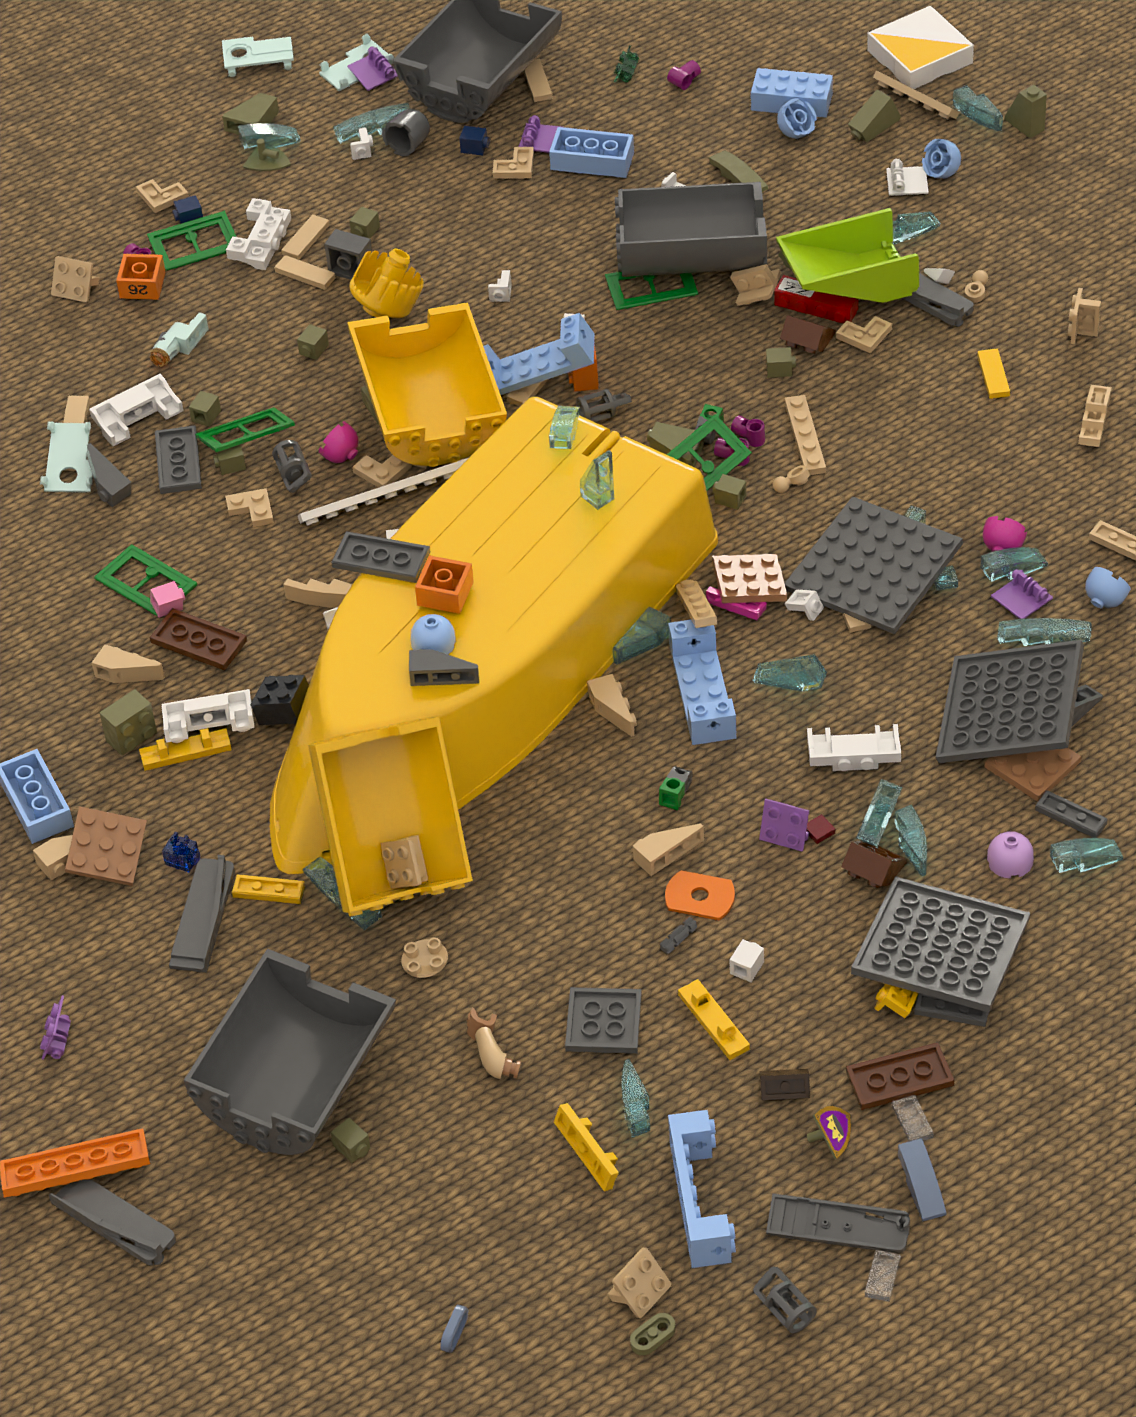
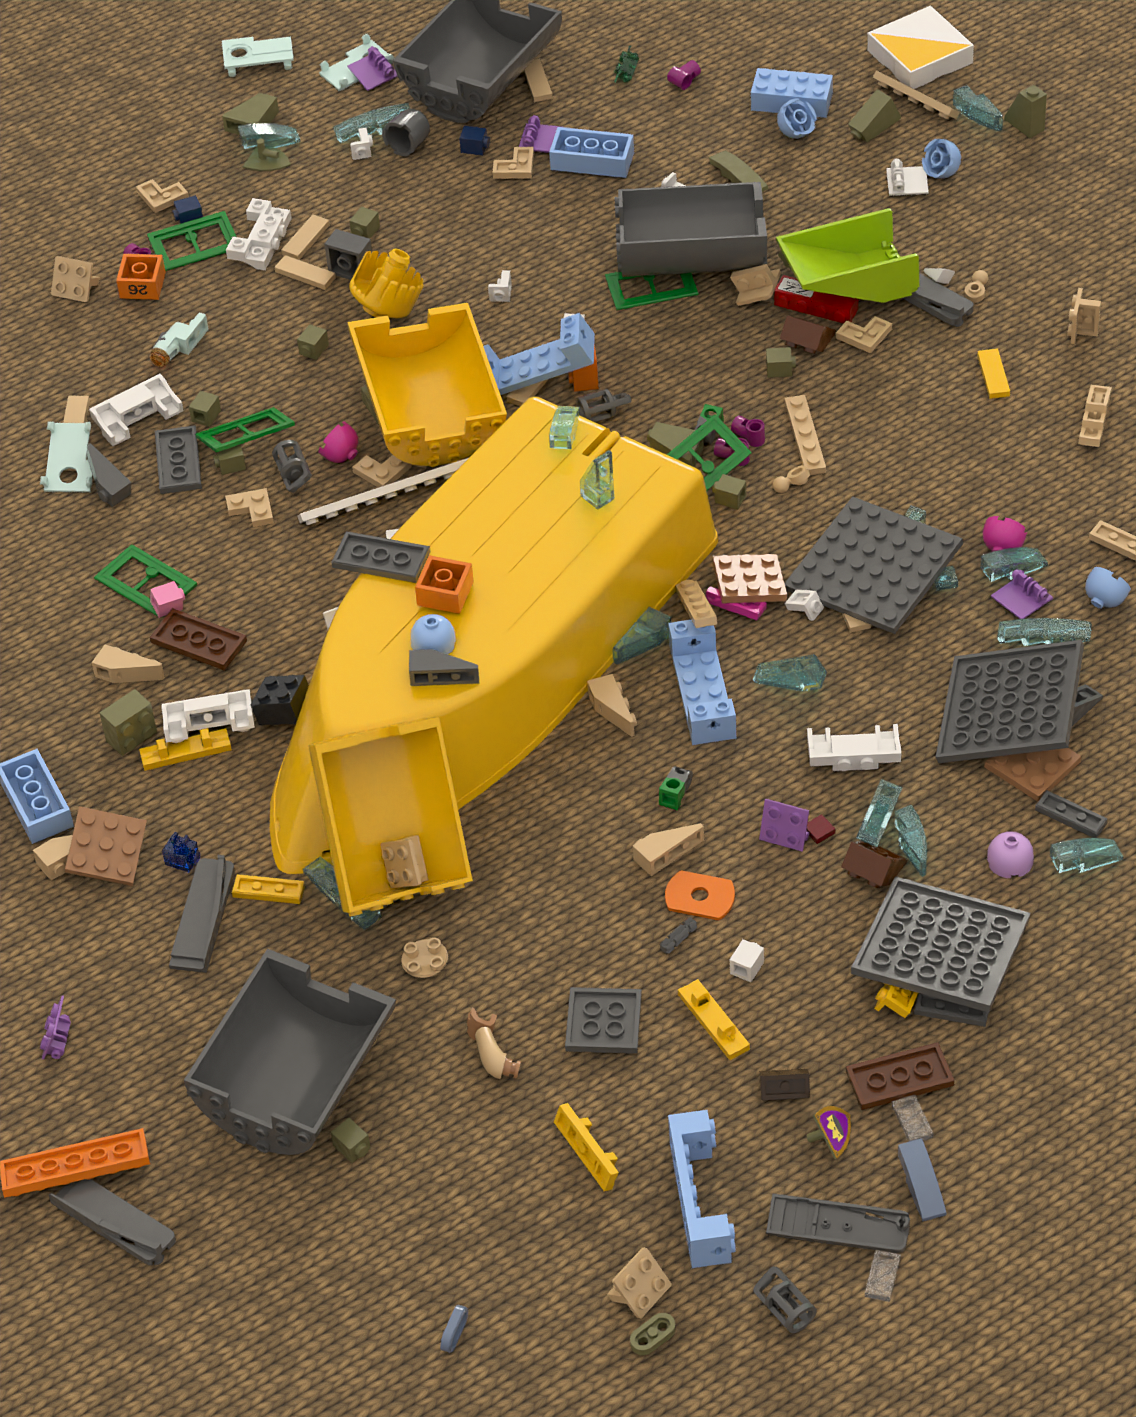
(317, 592): tan slope -> none
(634, 1101): clear light blue slope -> none
(913, 225): clear light blue slope -> none

